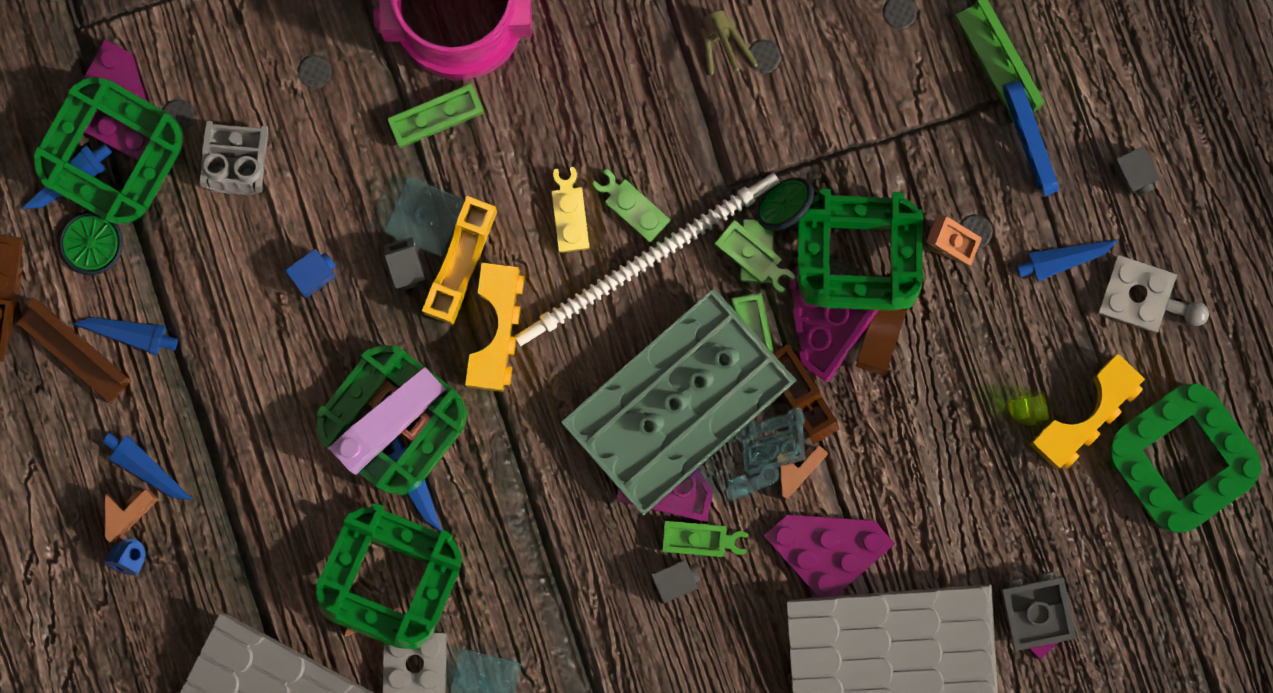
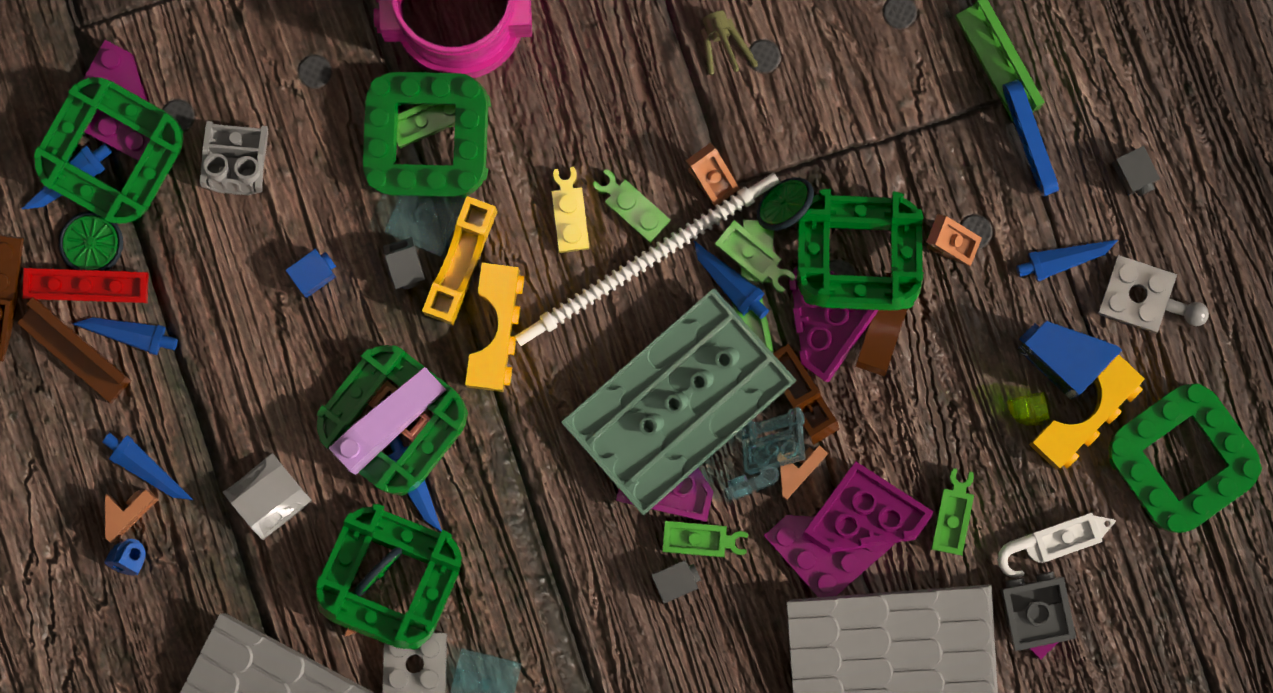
(85, 285): none -> red plate
(267, 497): none -> light grey slope
(377, 571): none -> black wheel
(469, 137): none -> green plate
(712, 174): none -> nougat slope
(736, 287): none -> blue bar
(866, 514): none -> magenta plate
(953, 516): none -> bright green plate
(1056, 541): none -> white plate
(1067, 356): none -> blue slope

